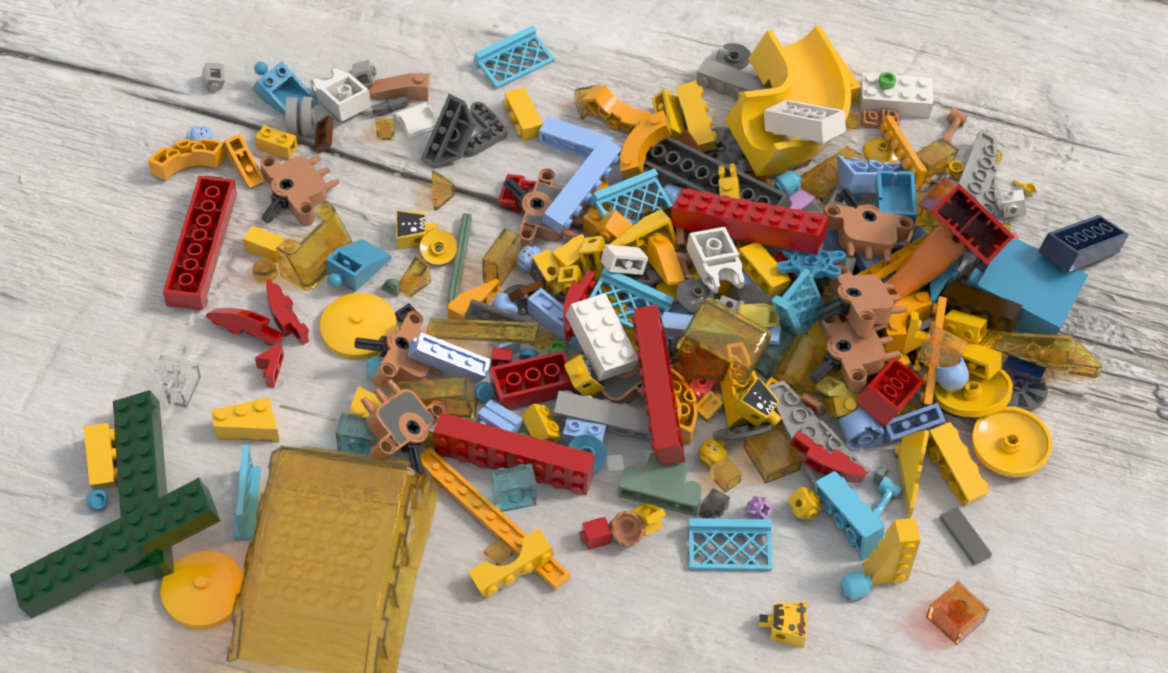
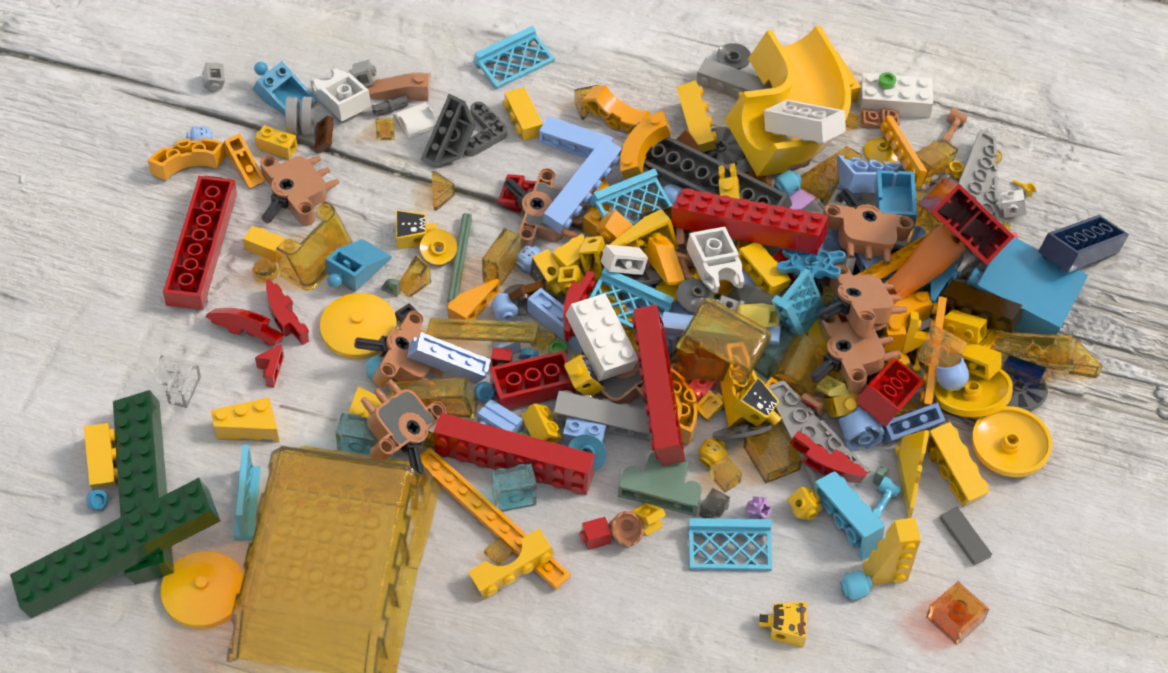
(481, 311): dark grey tile -> none
(615, 462): white sticker -> none
(671, 106): yellow brick -> none

